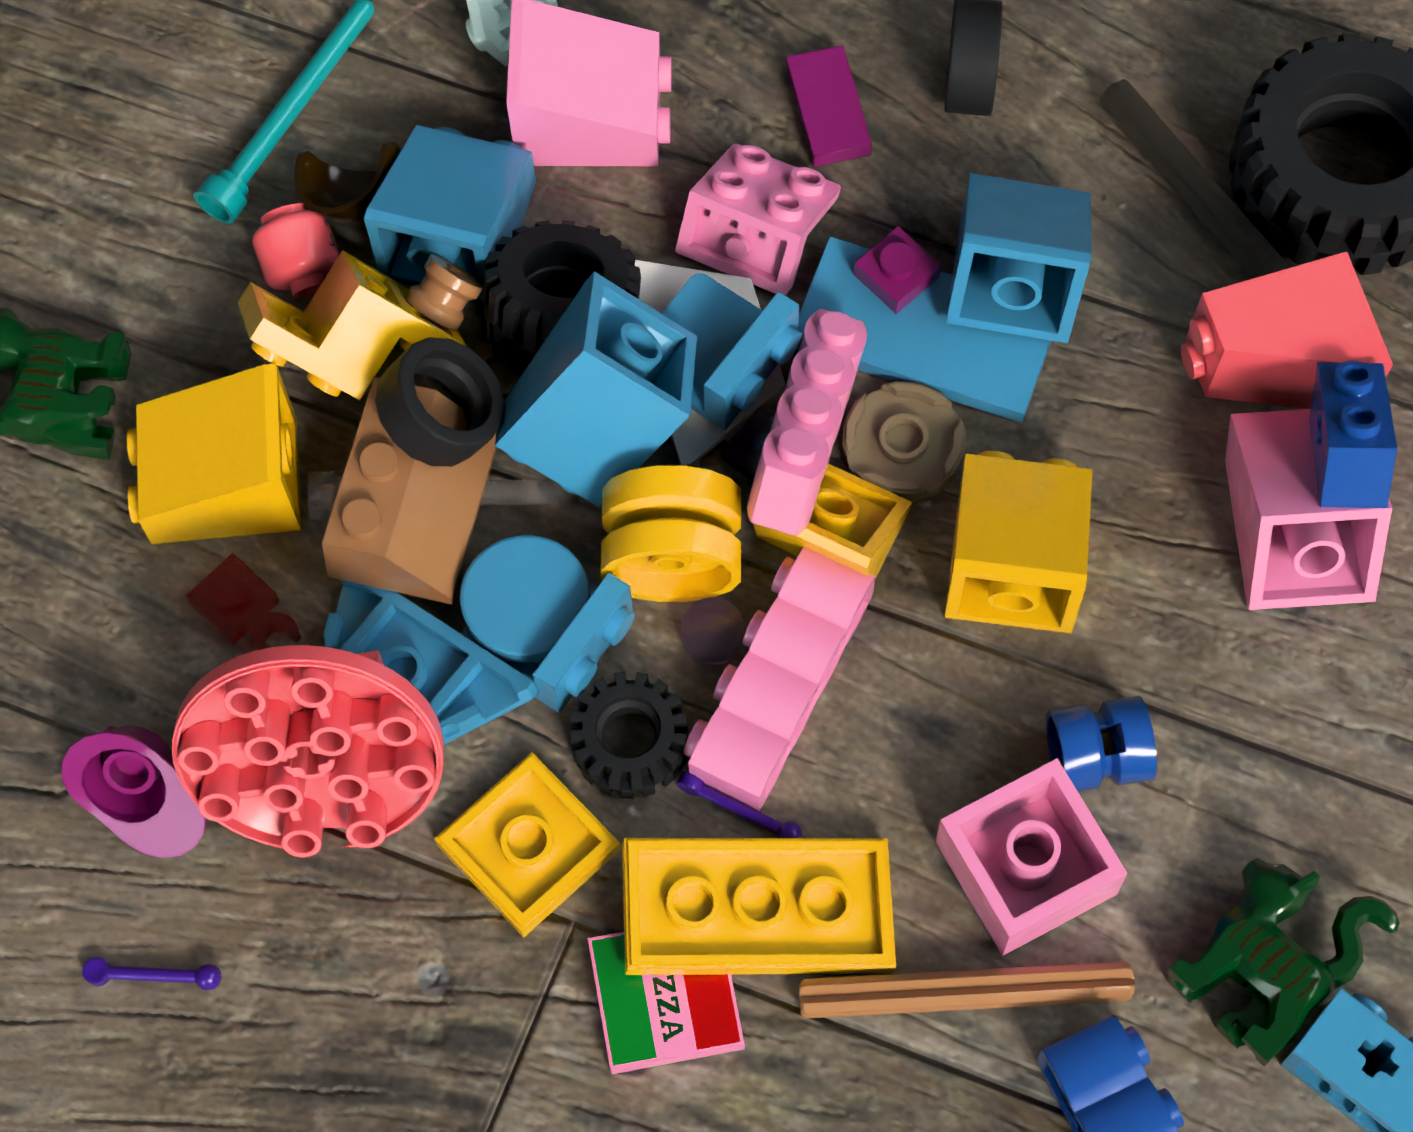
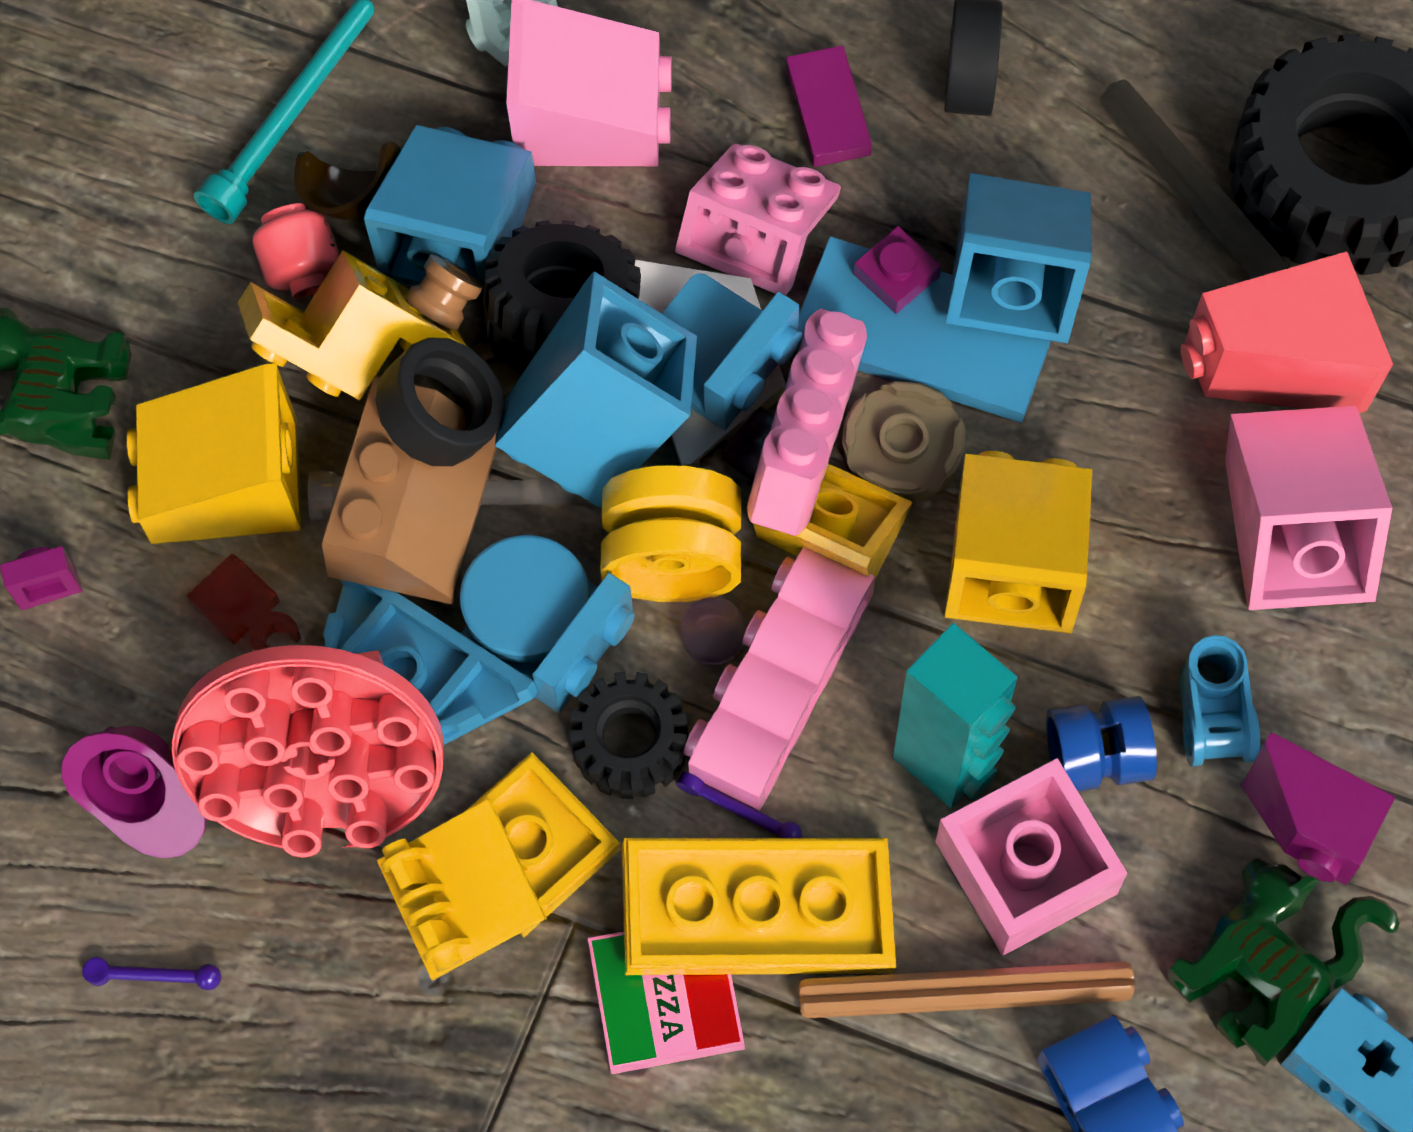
(40, 577): none -> magenta plate
(460, 889): none -> yellow hinge
(954, 717): none -> teal brick
(1218, 717): none -> dark azure piece
(1315, 809): none -> magenta slope
(1352, 435): blue brick -> none

